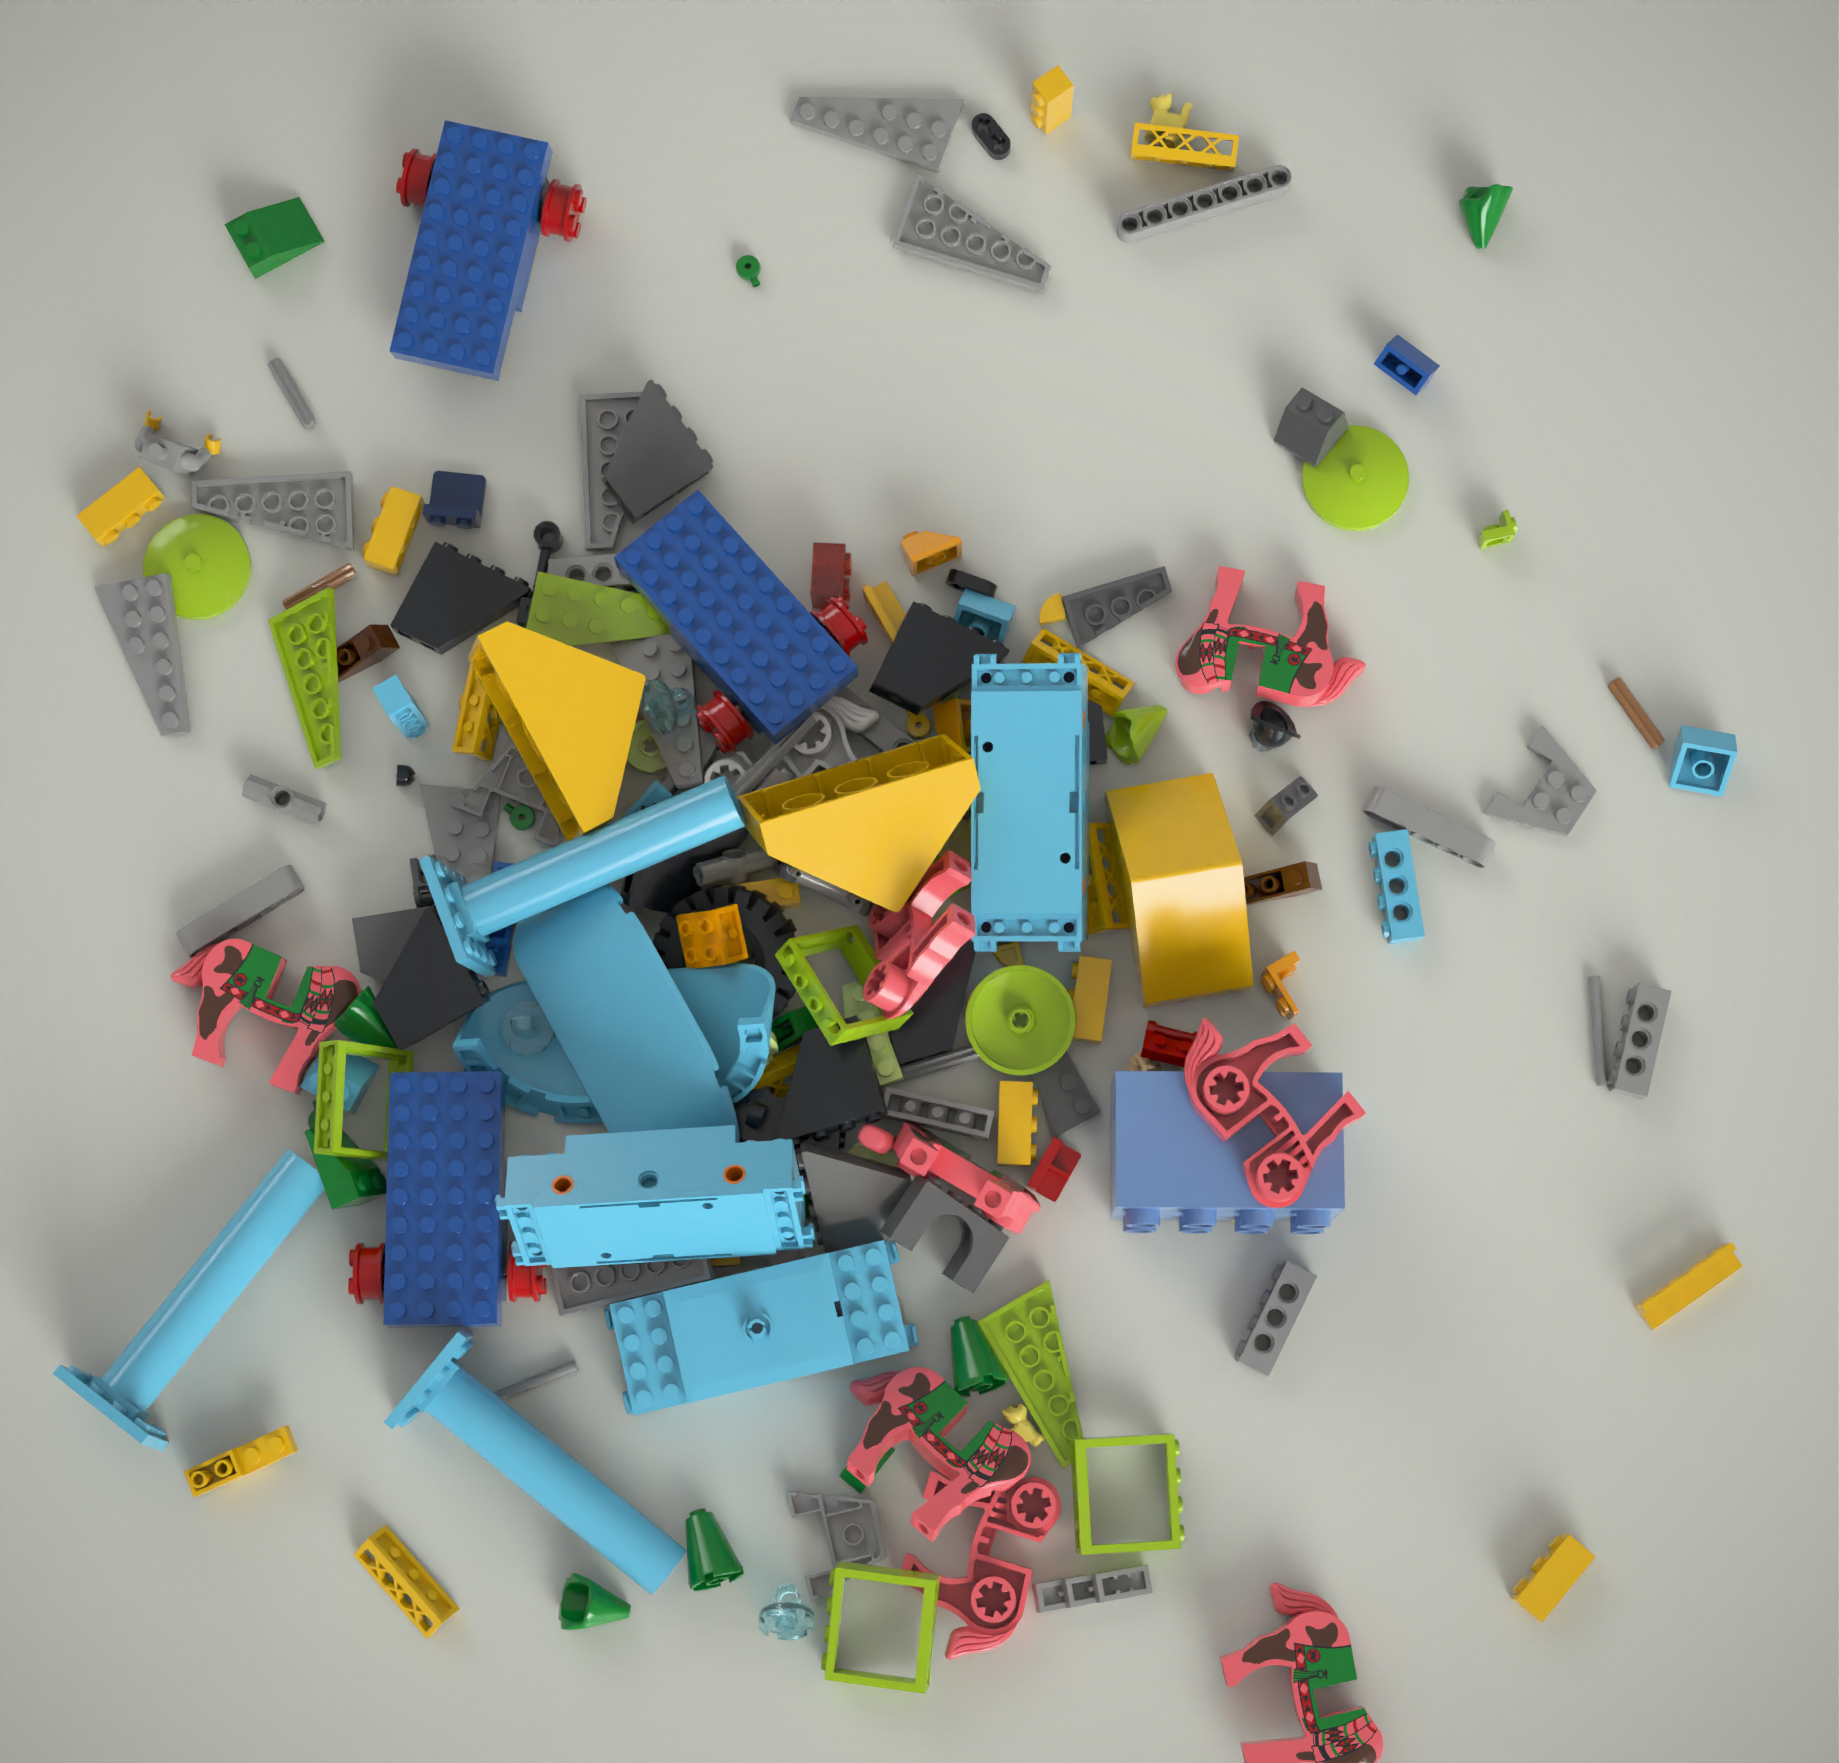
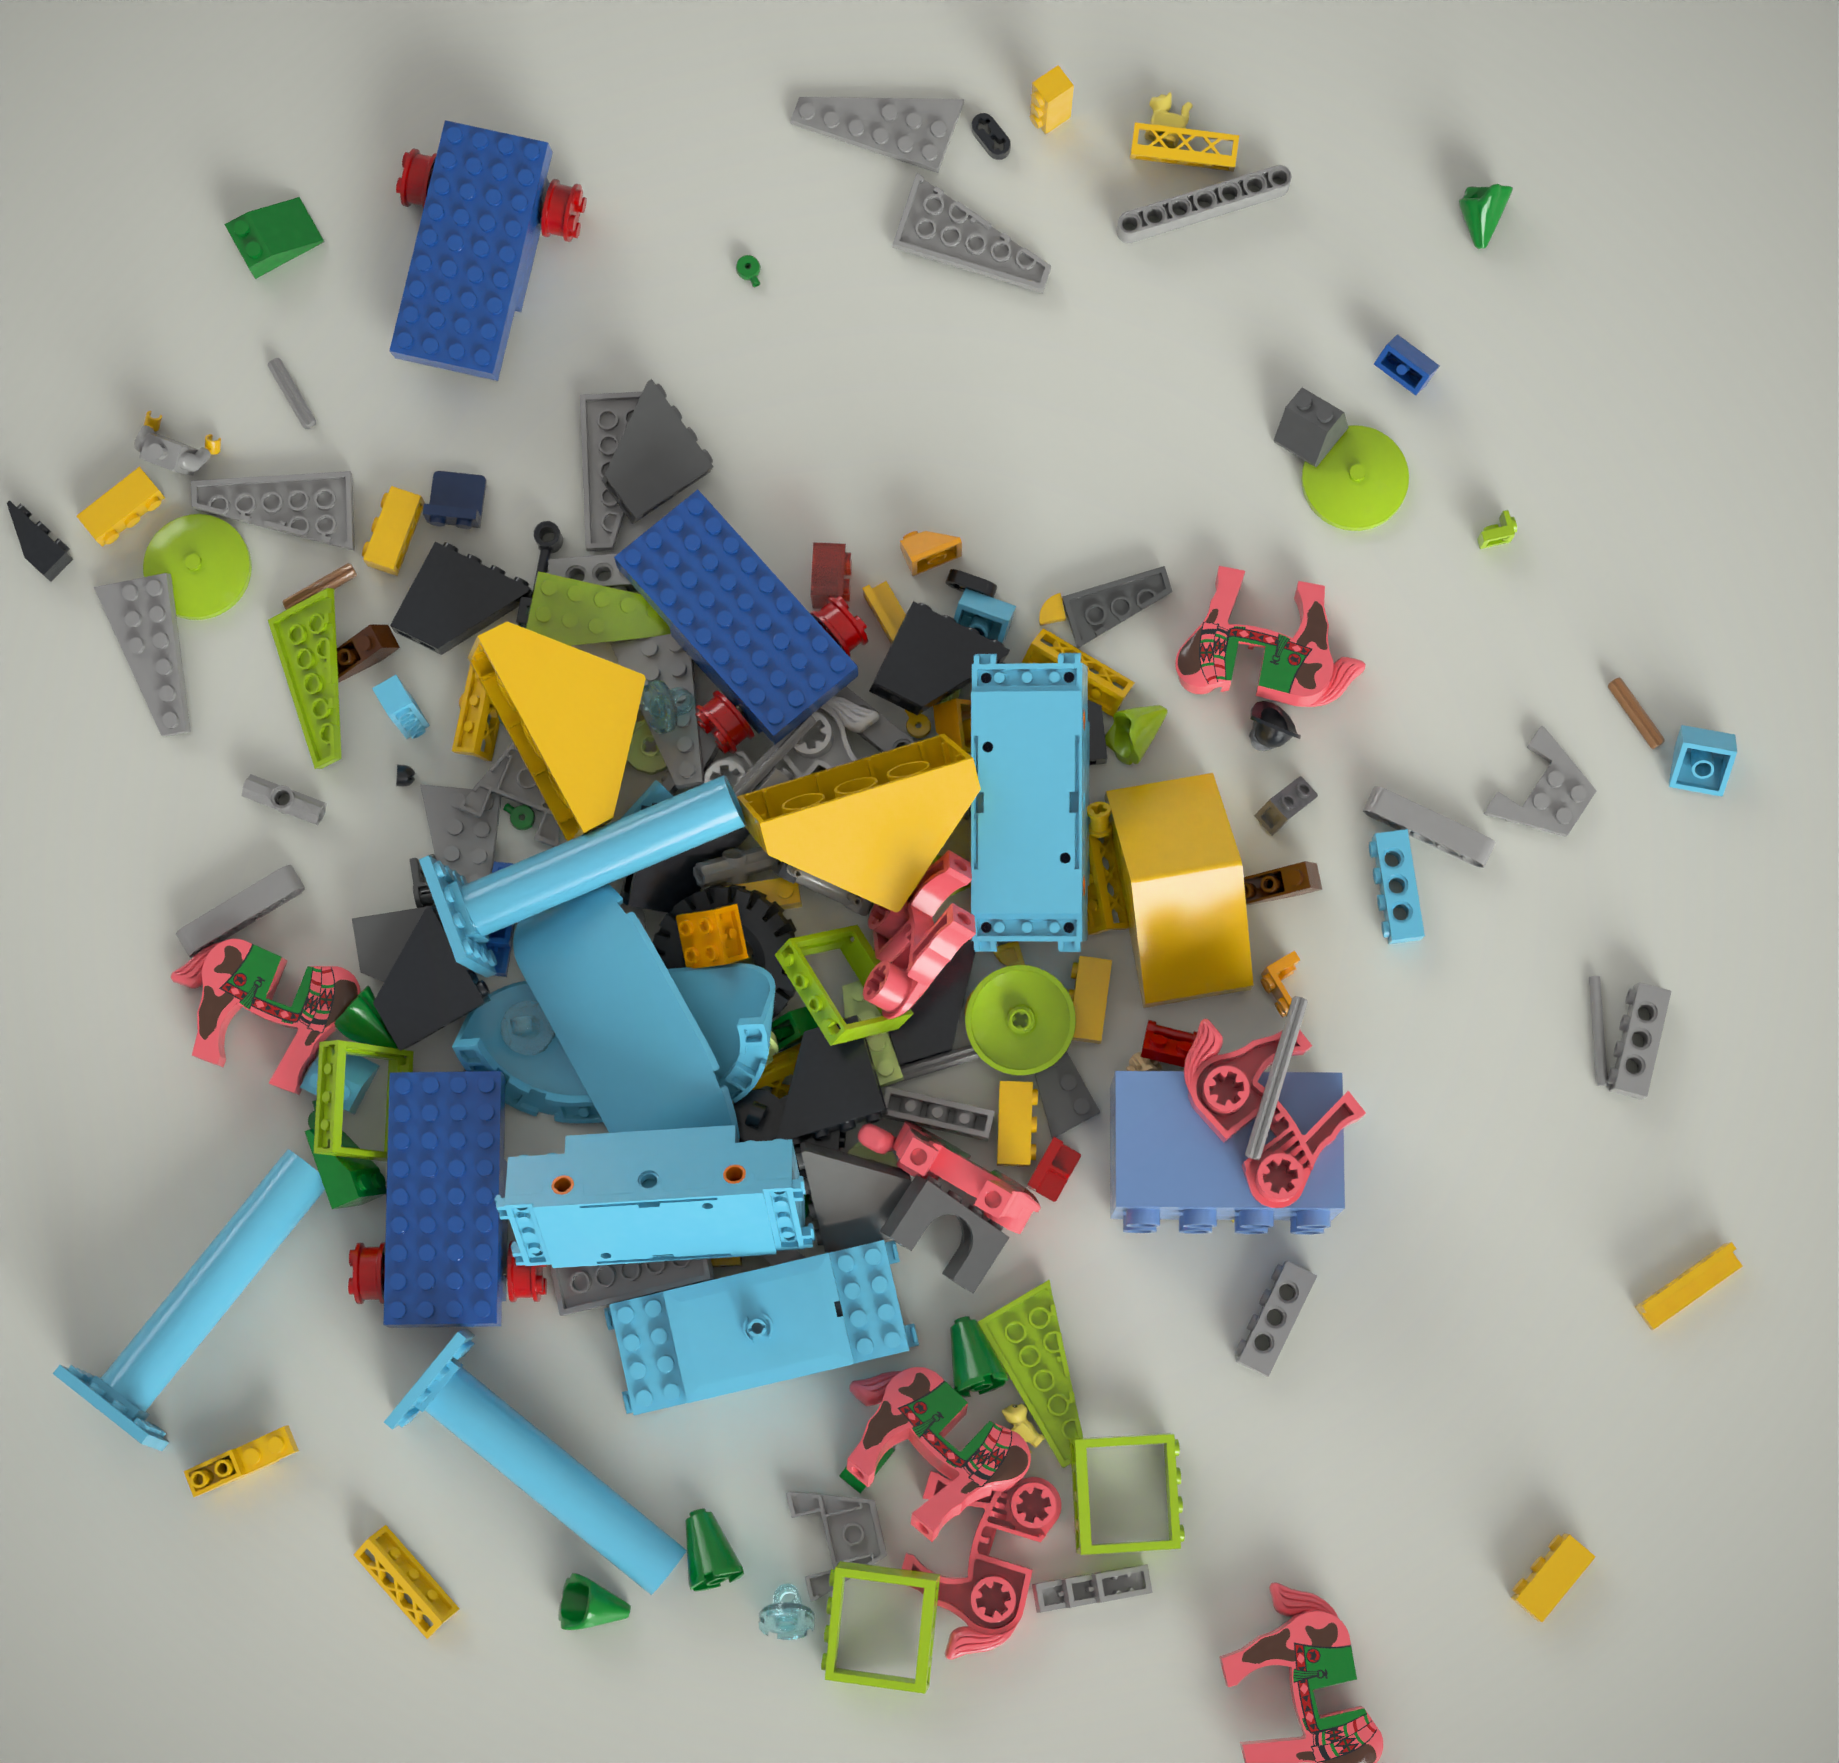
(37, 547): none -> black slope
(537, 1380): light grey bar -> none
(1099, 819): none -> yellow bush
(1276, 1078): none -> light grey axle

